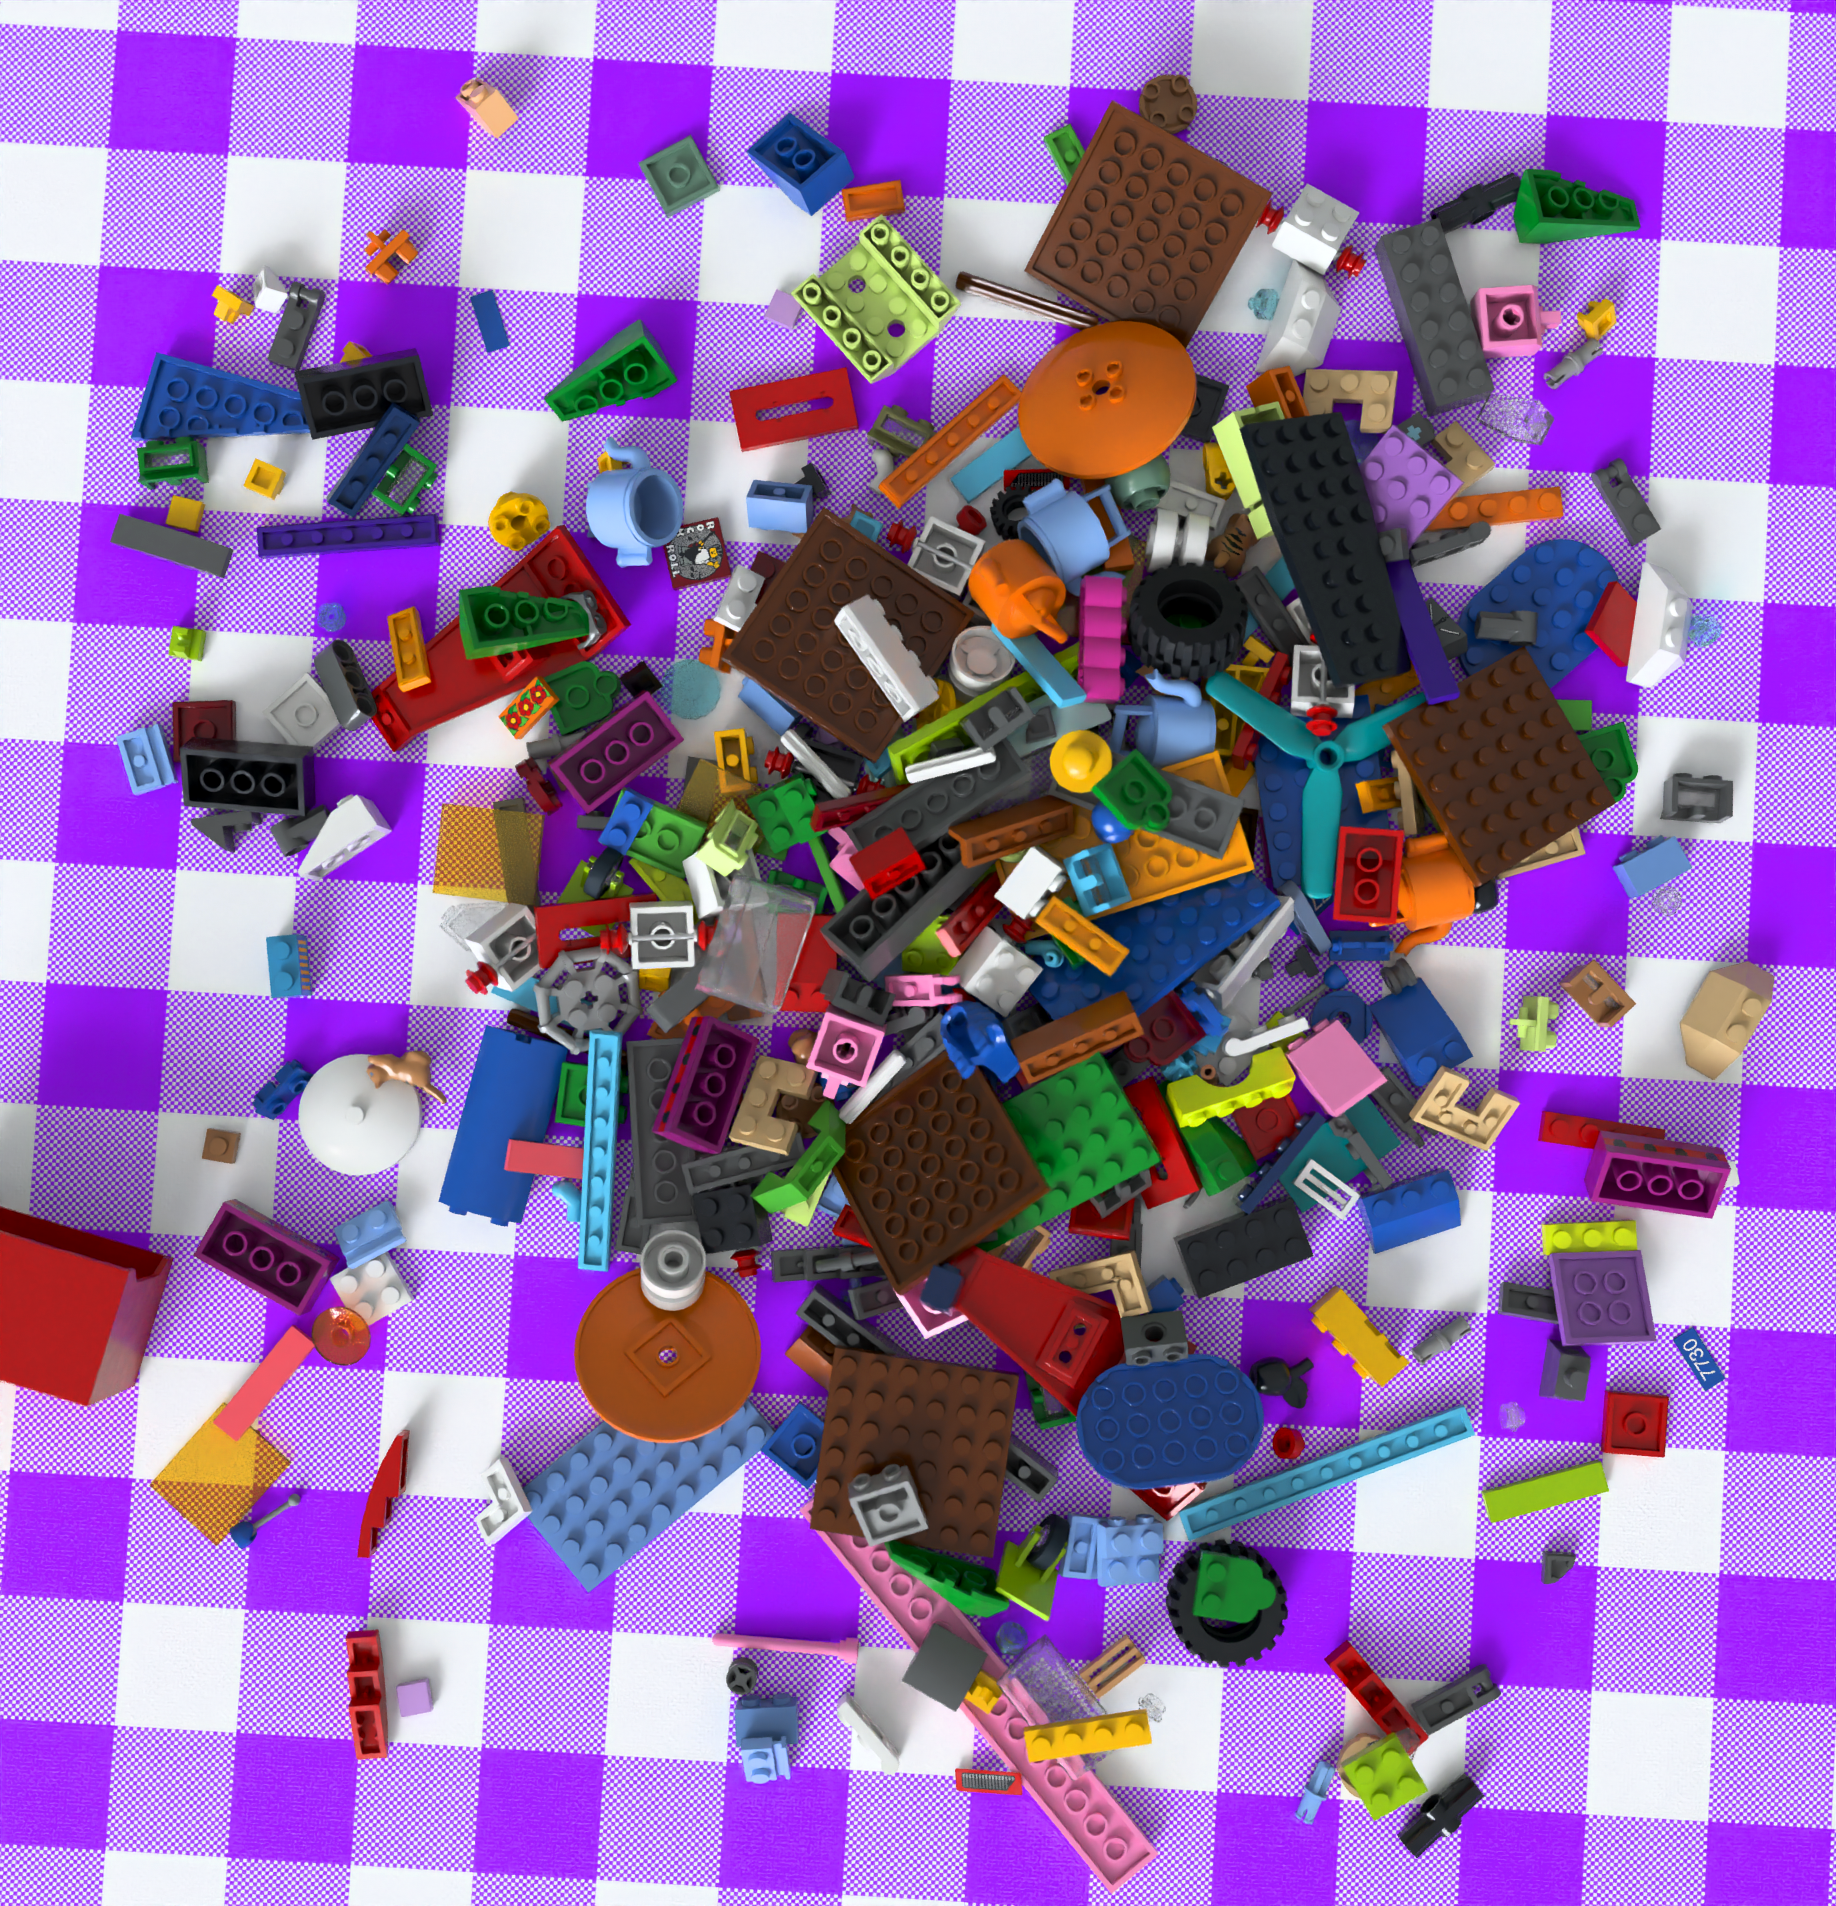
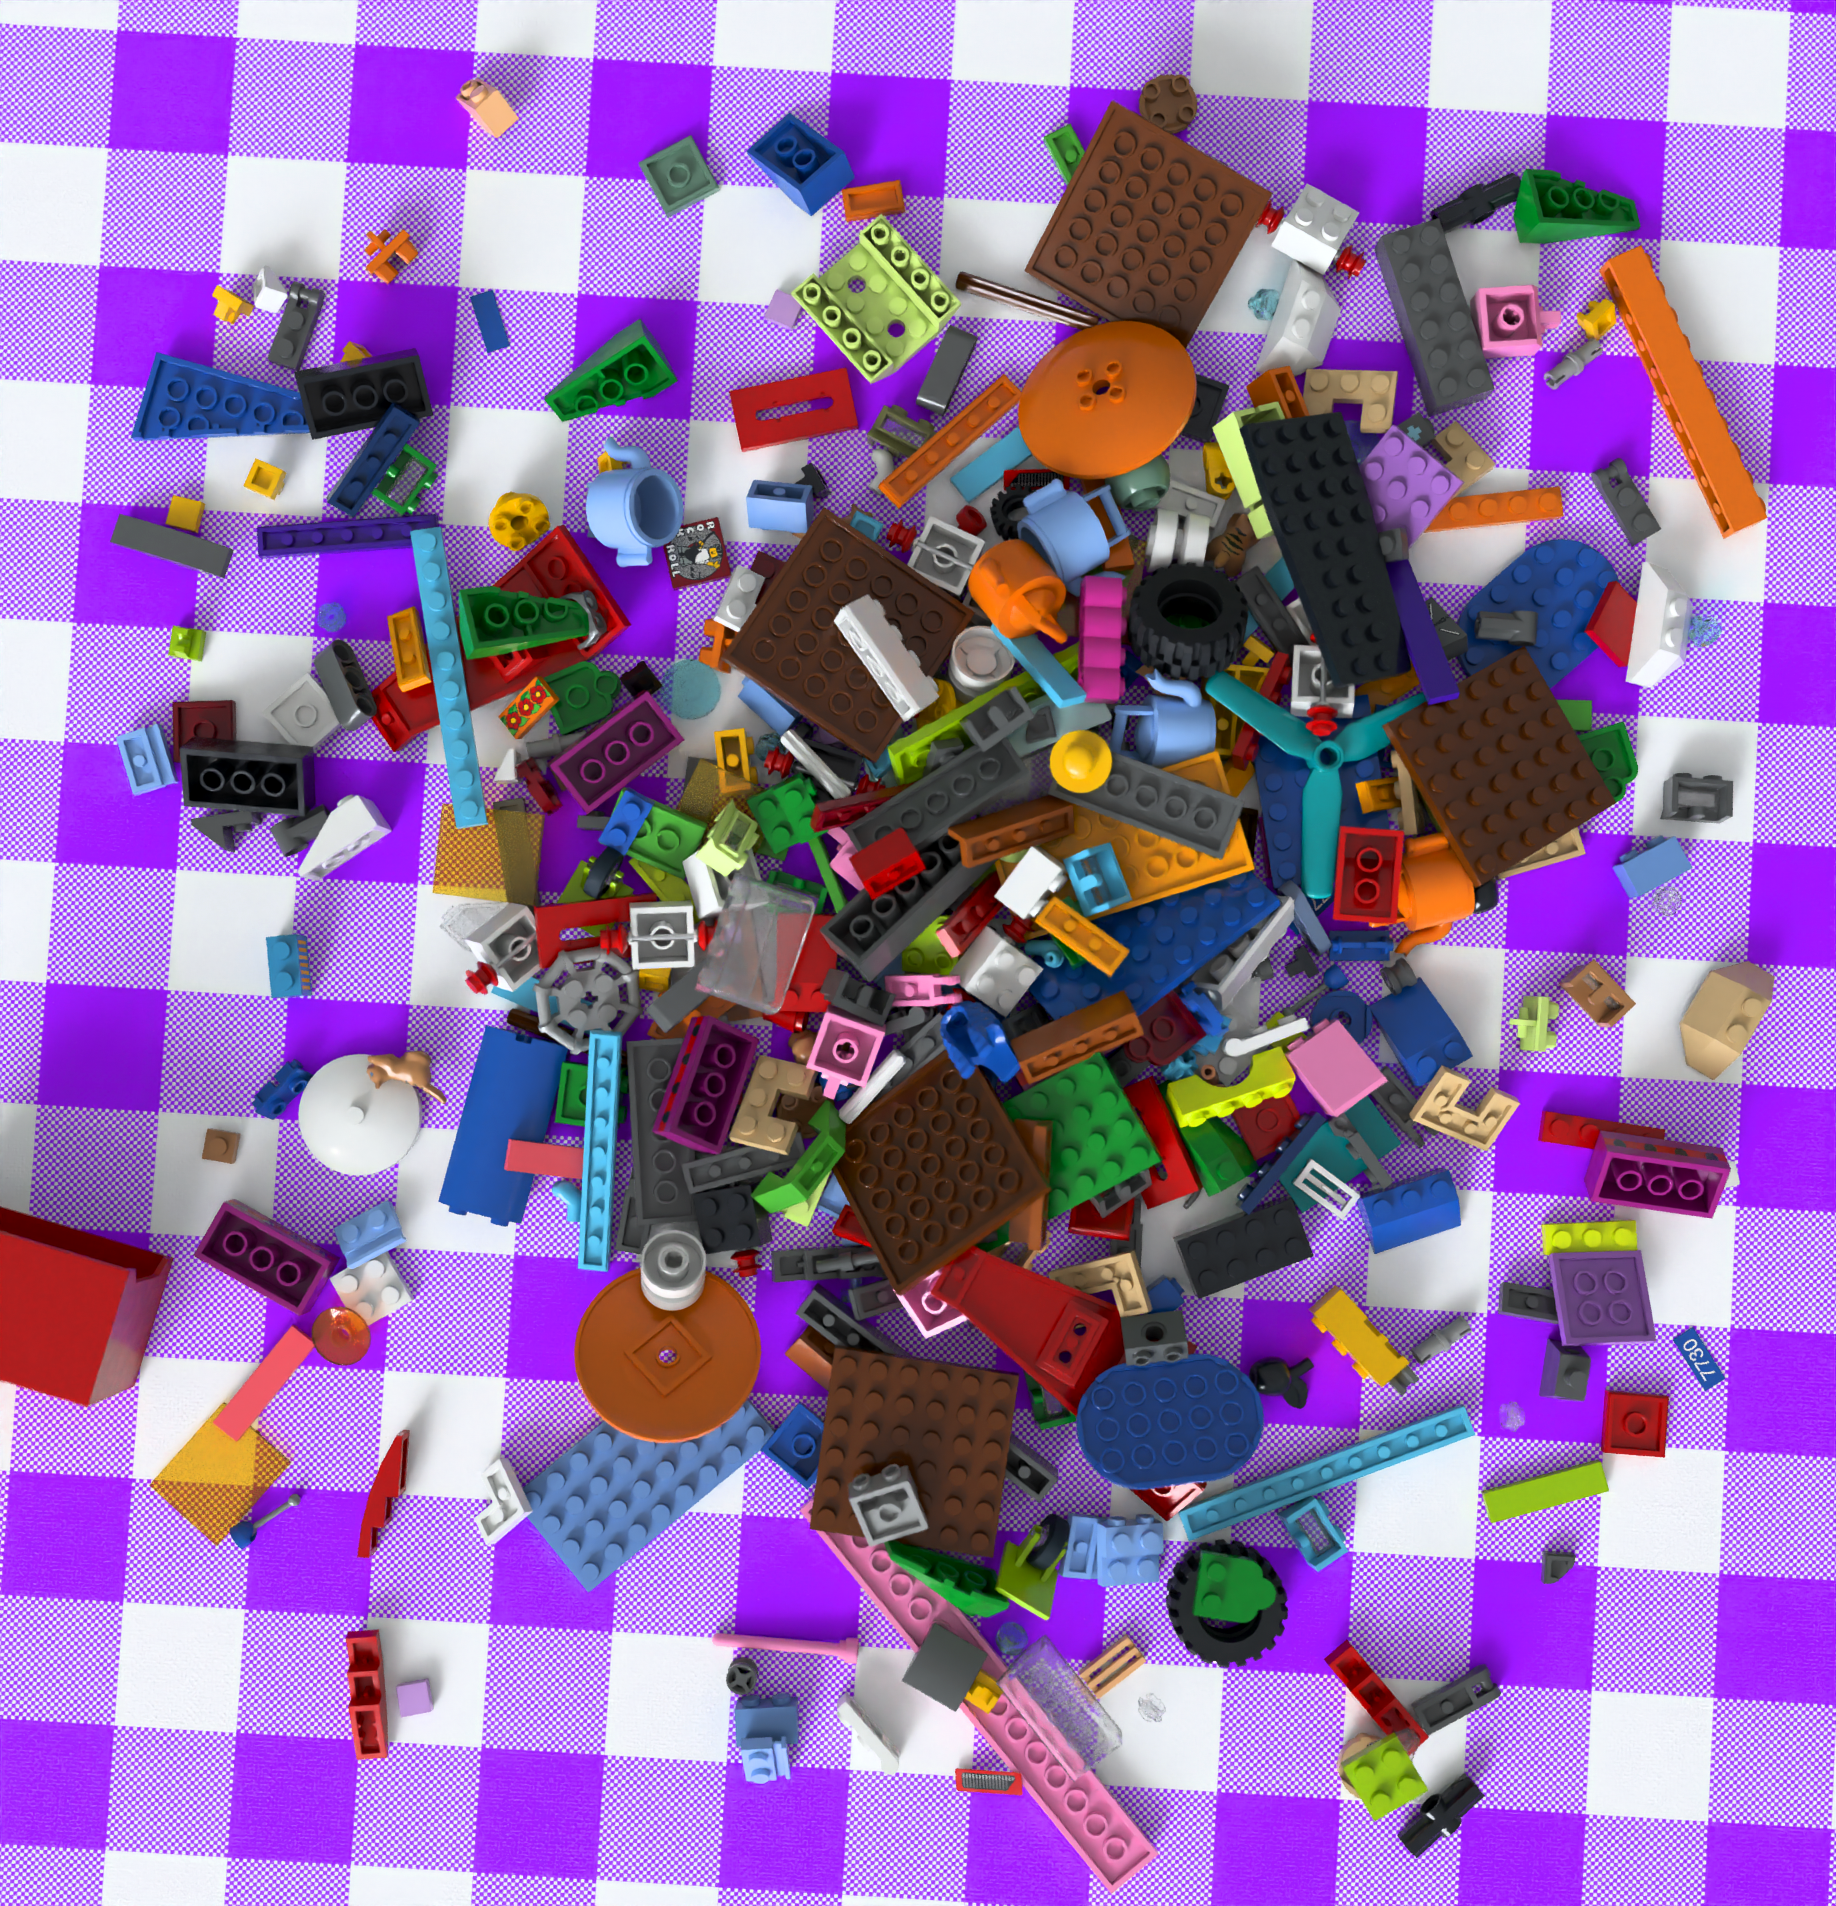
(172, 462): green window -> none
(449, 678): none -> medium azure plate
(507, 772): none -> white slope
(768, 742): none -> clear light blue tile
(789, 1020): none -> red cone
(942, 1288): dark blue brick -> none
(946, 370): none -> dark grey beam
(949, 764): white axle -> none
(1031, 1223): none -> dark orange panel
(1087, 1735): yellow plate -> none
(1107, 826): blue hair -> none
(1136, 794): green plate -> none
(1288, 1443): red tile -> none
(1313, 1532): none -> medium azure window
(1315, 1792): light blue axle -> none
(1403, 1380): none -> dark grey wheel
(1449, 544): dark grey hinge -> none
(1516, 418): clear slope -> none
(1683, 392): none -> orange brick

